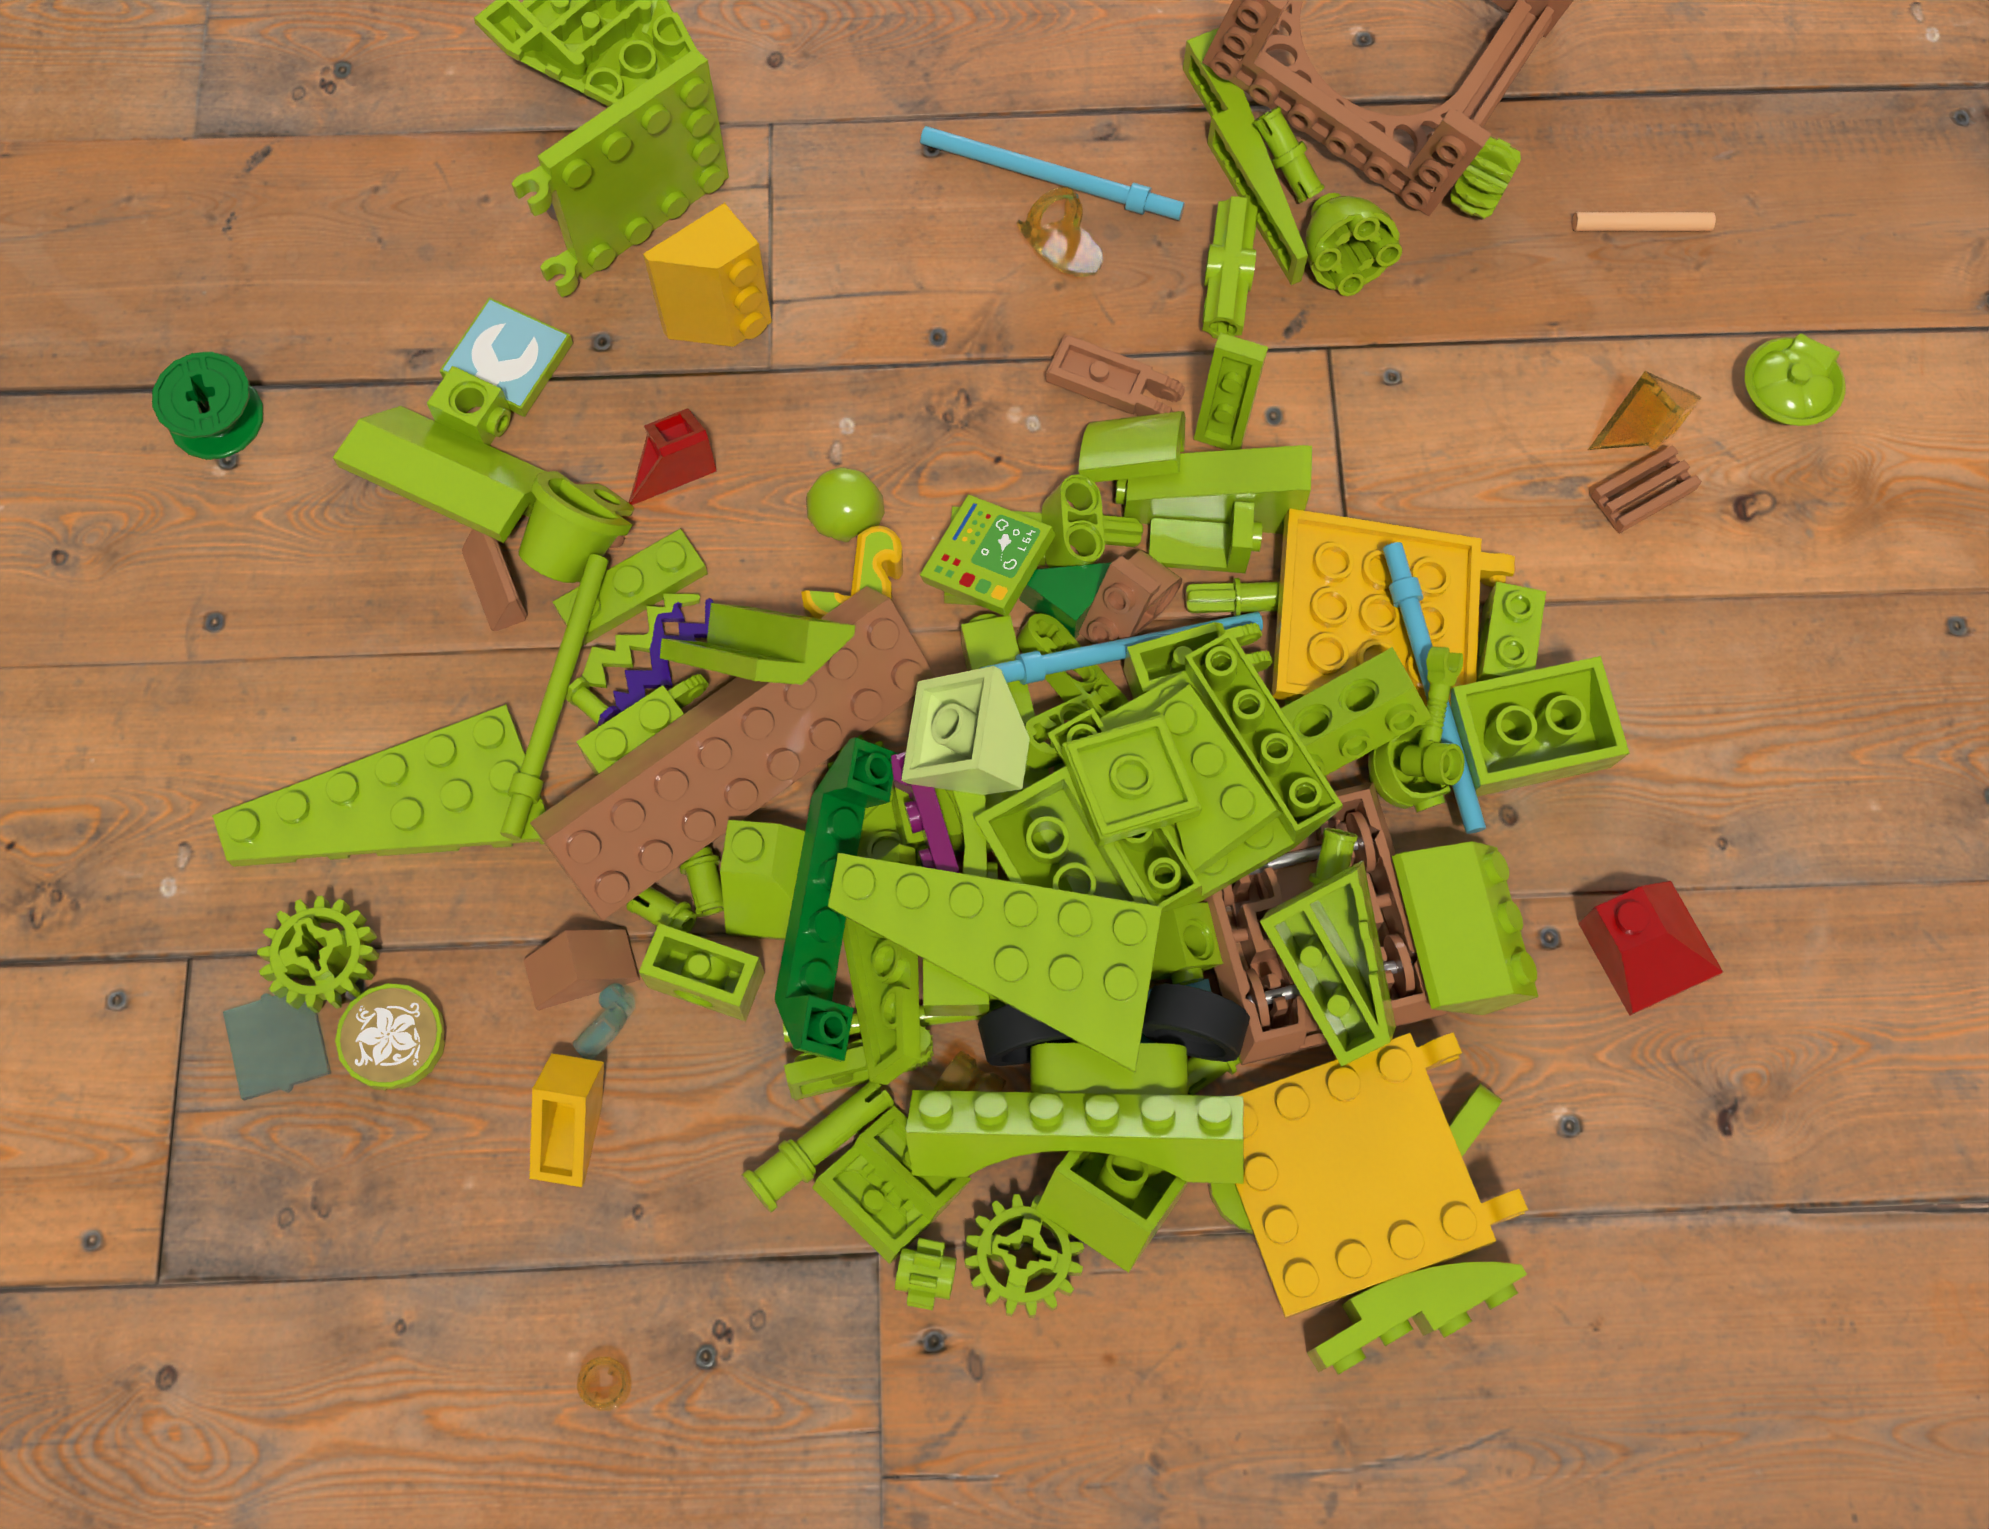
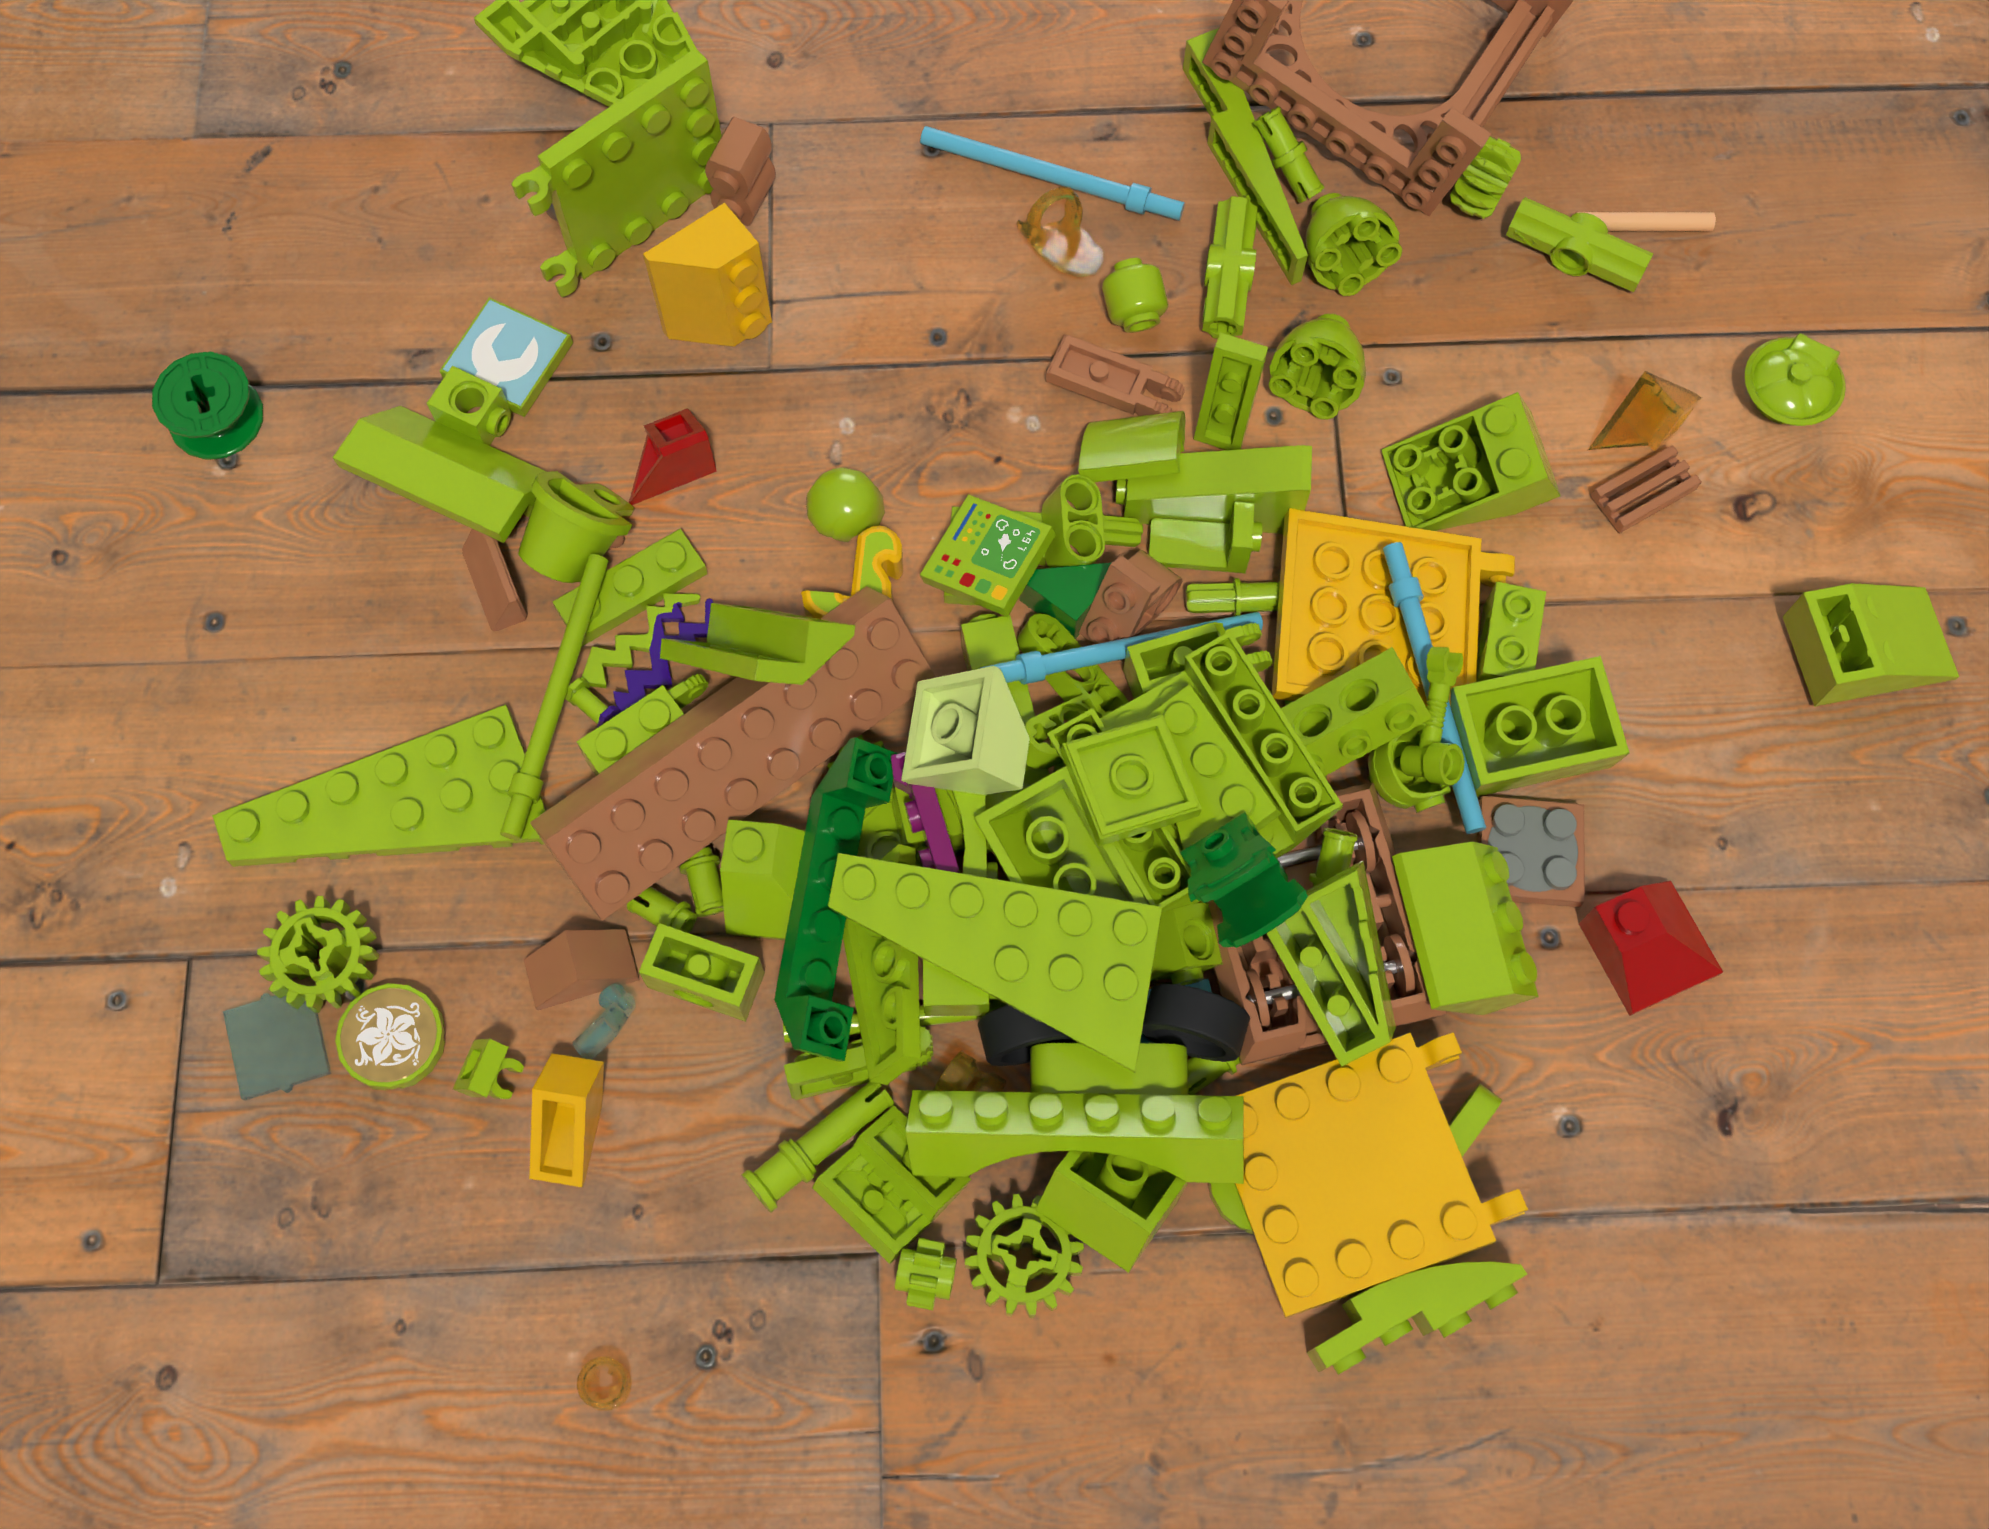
(481, 1070): none -> lime tile
(741, 169): none -> nougat brick
(1135, 295): none -> lime head
(1244, 881): none -> green piece
(1319, 367): none -> lime piece
(1472, 468): none -> lime slope
(1540, 847): none -> light grey piece
(1579, 244): none -> lime piece
(1867, 641): none -> lime slope

